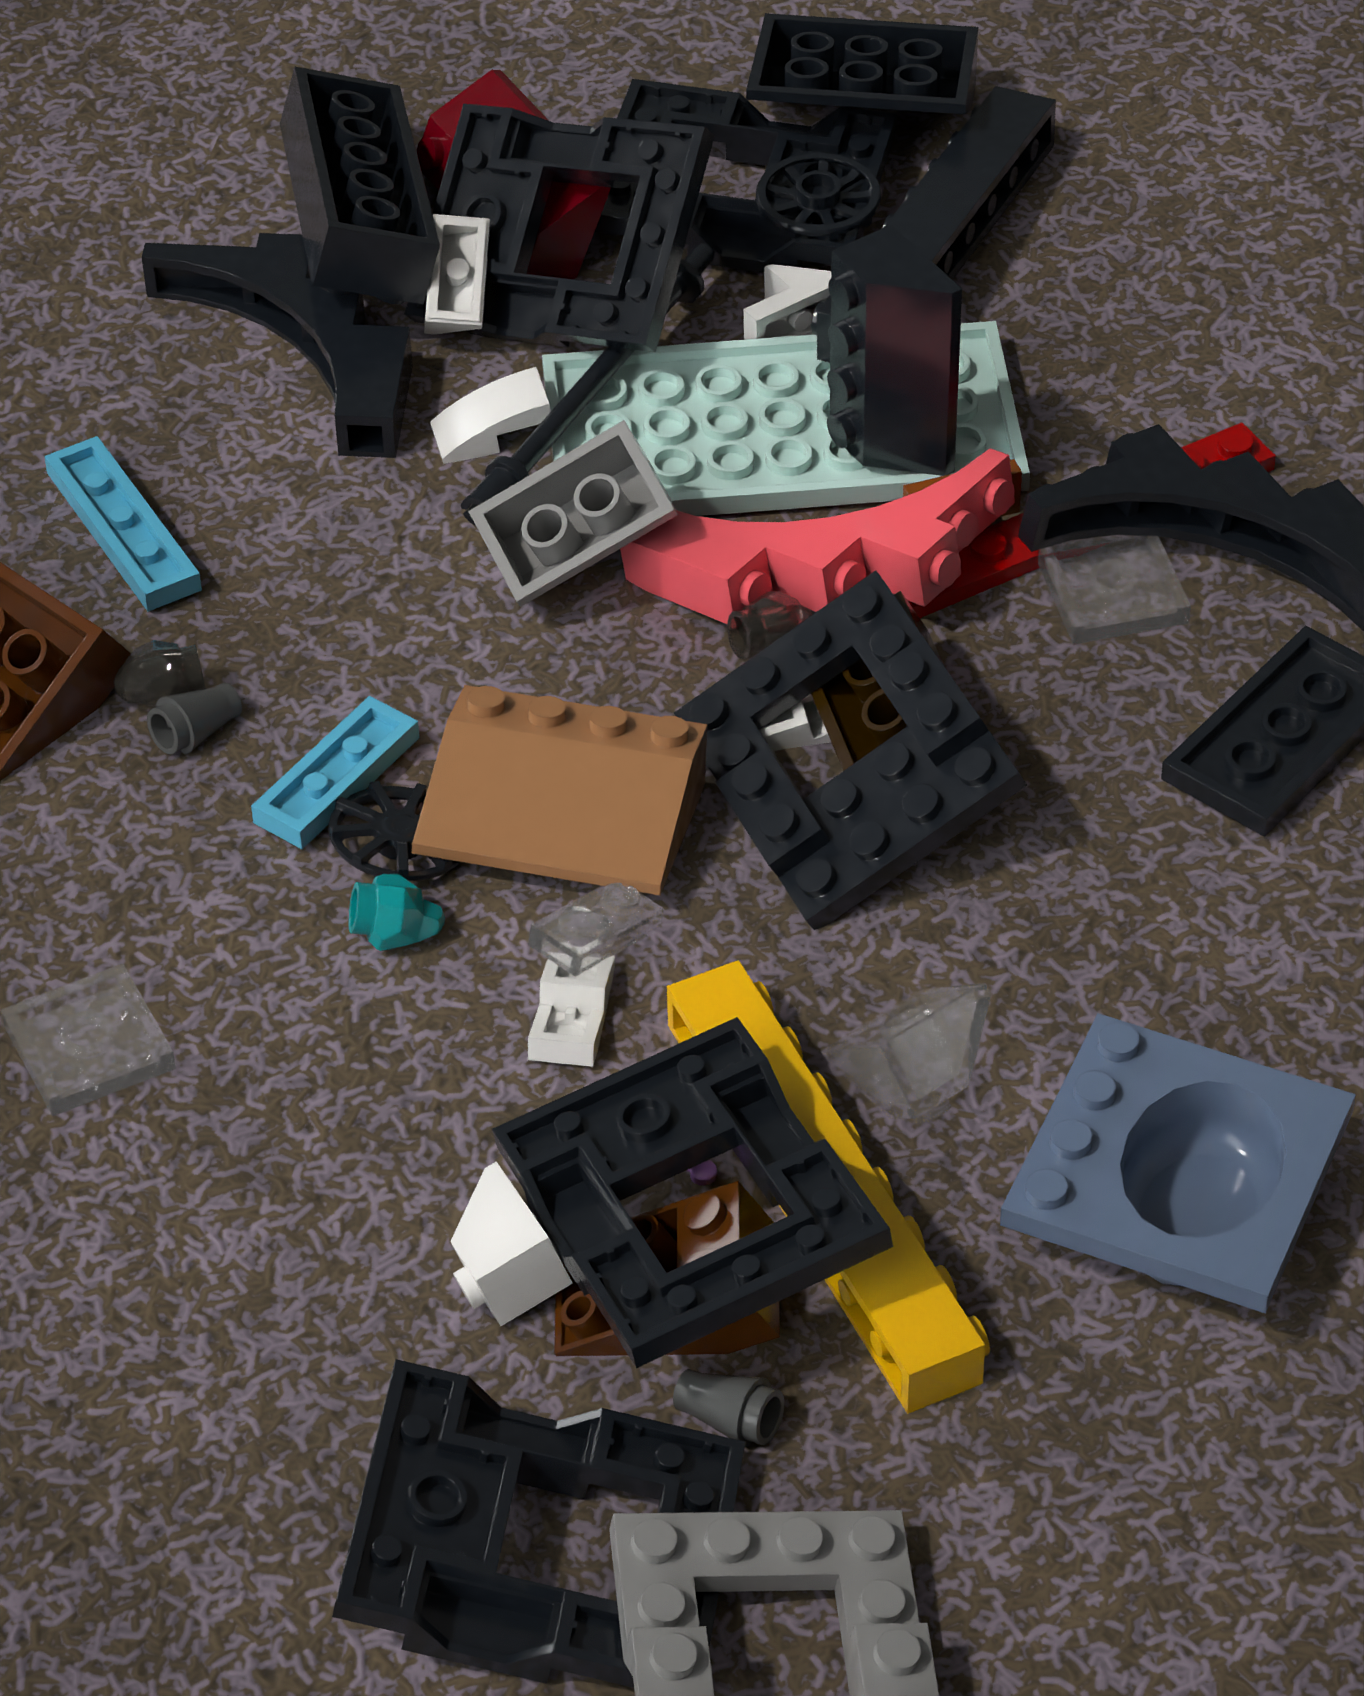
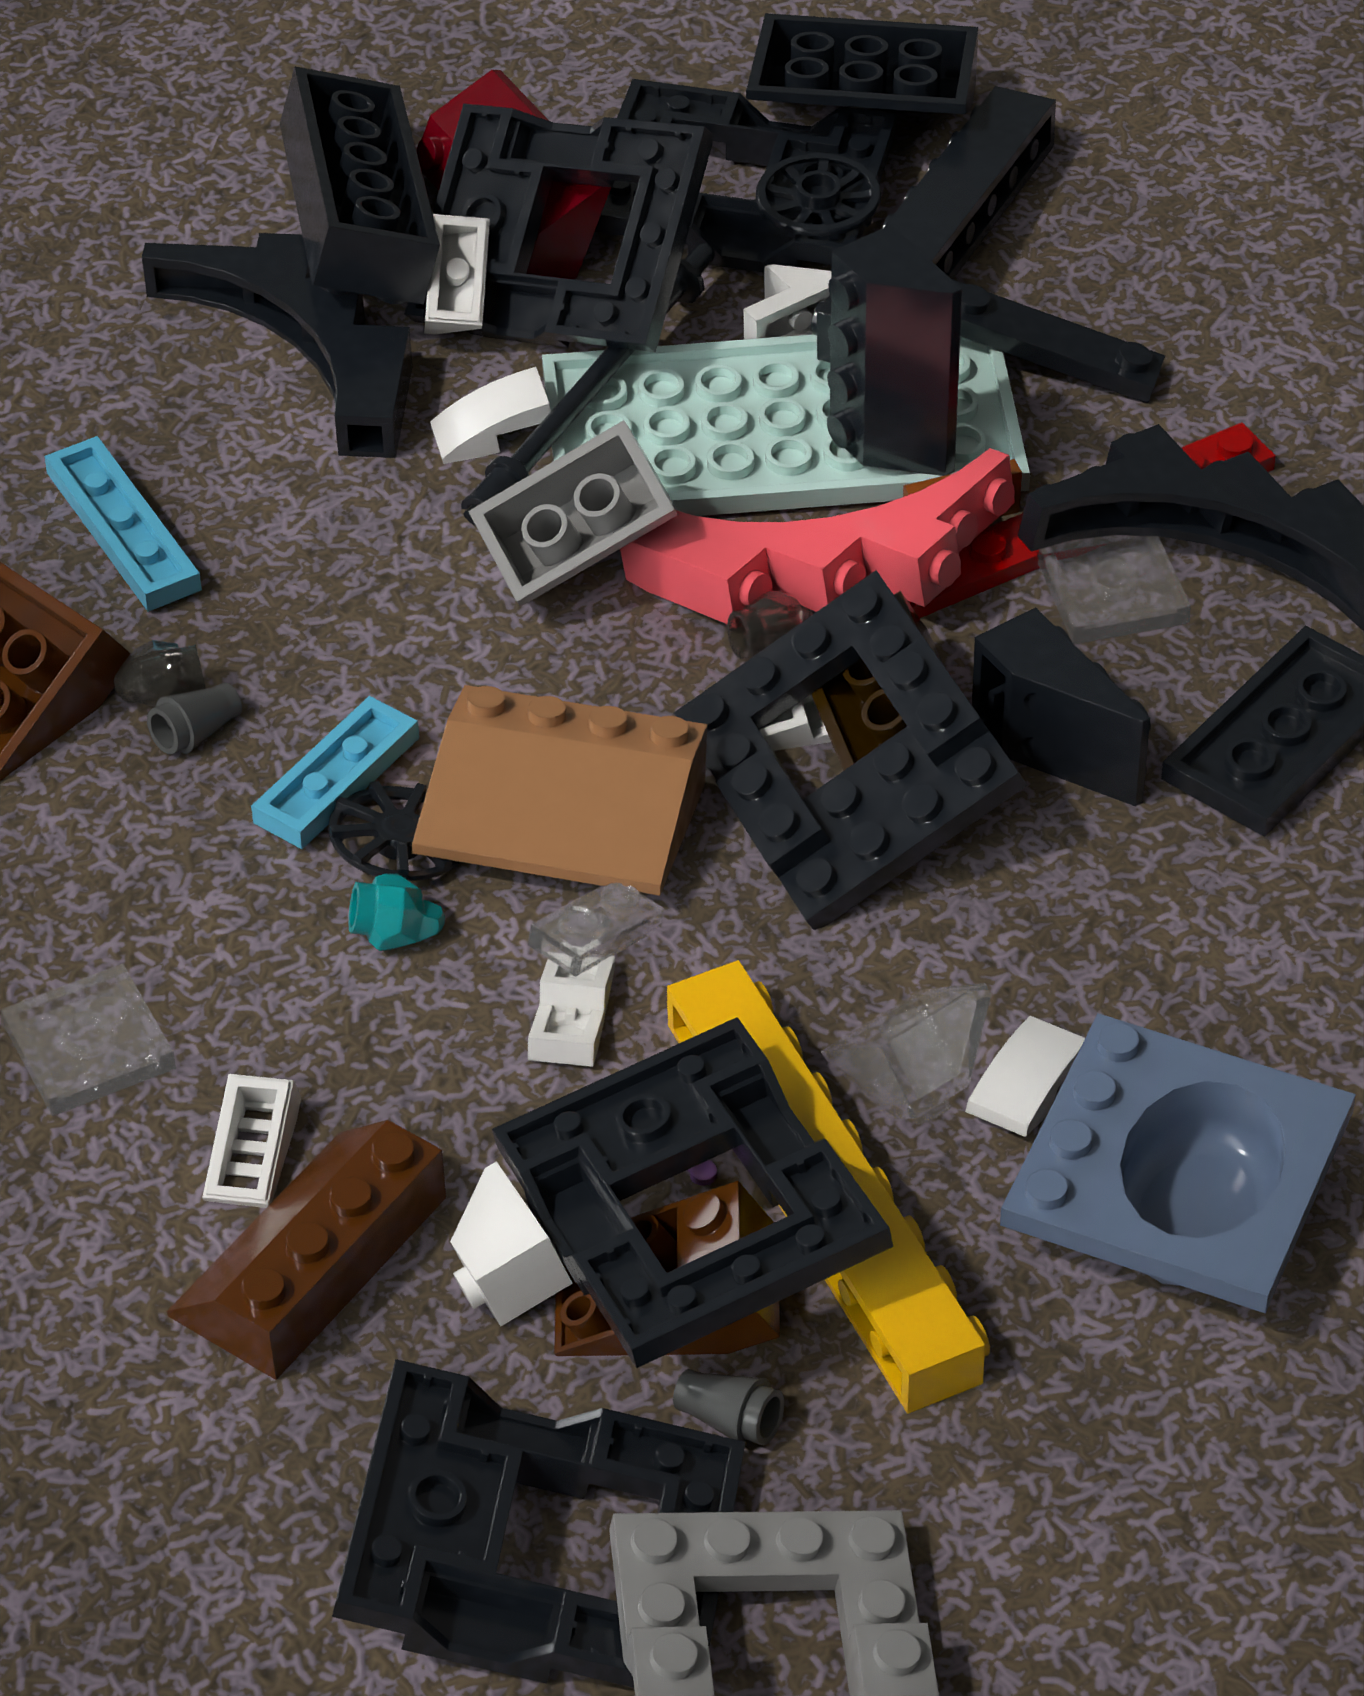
(253, 1094): none -> white slope
(315, 1246): none -> reddish brown slope
(1025, 1076): none -> white slope
(1058, 343): none -> black plate
(1059, 708): none -> black slope

